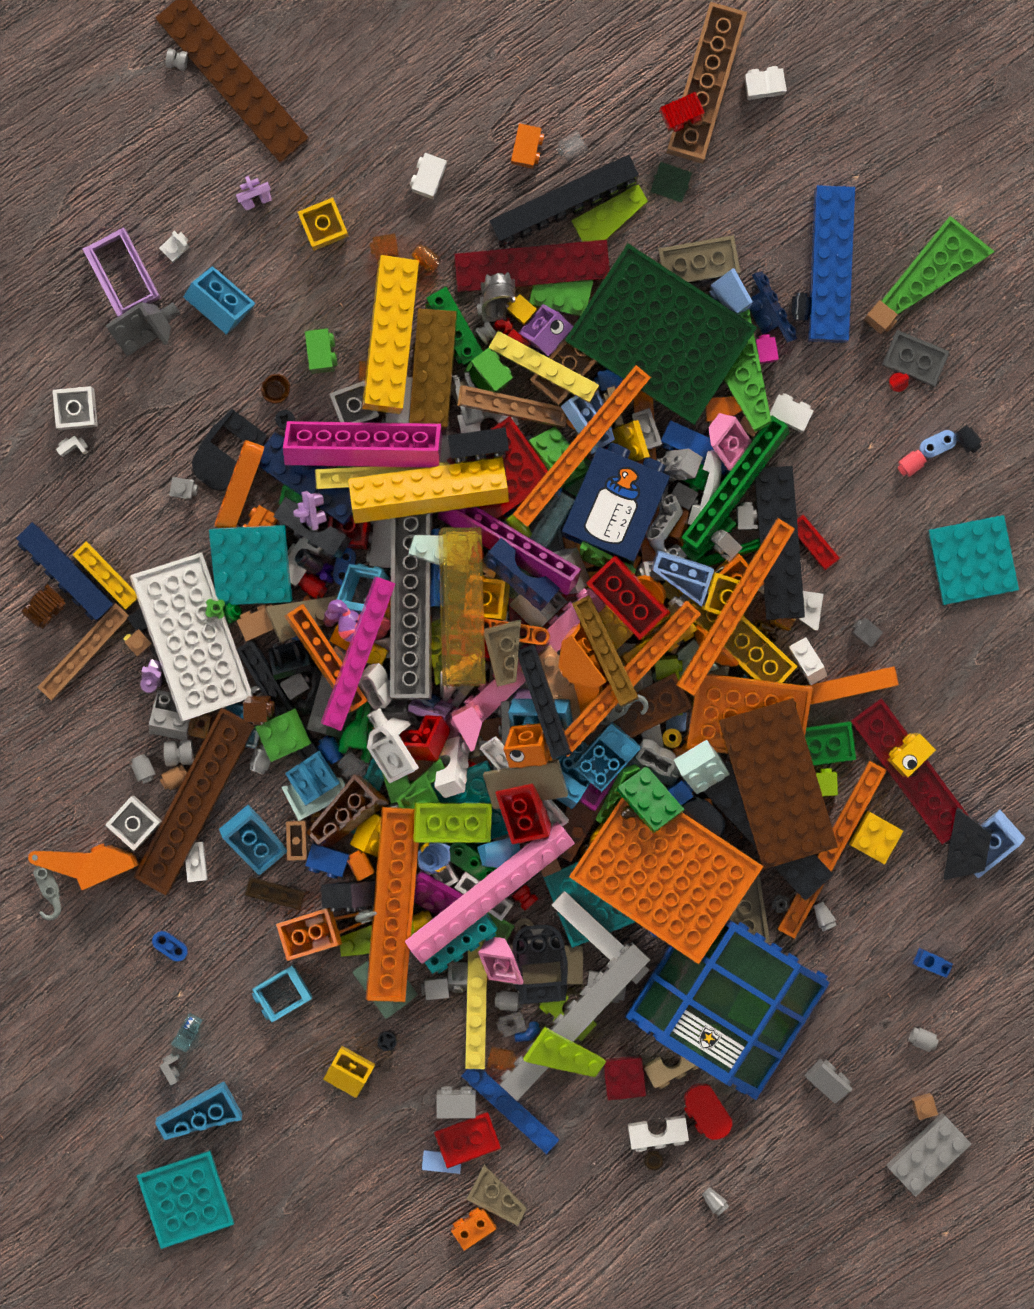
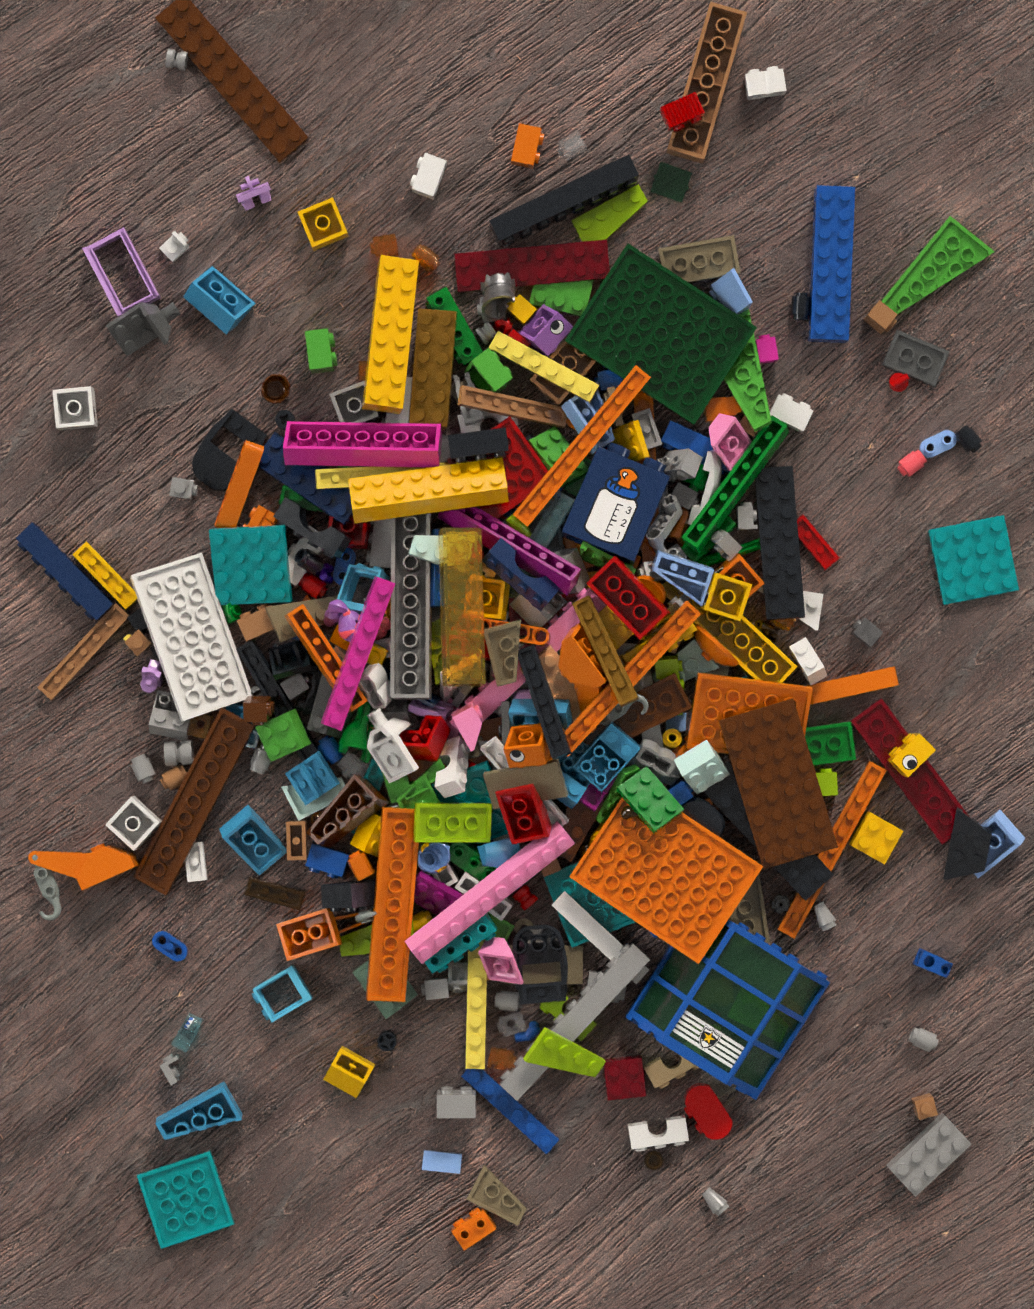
(43, 606): reddish brown brick -> none
(68, 445): white bracket -> none
(210, 612): bright green plate -> none
(307, 510): lavender hips -> none
(467, 1140): red tile -> none
(735, 606): orange plate -> none
(768, 311): dark blue bracket -> none
(825, 1078): light grey slope -> none

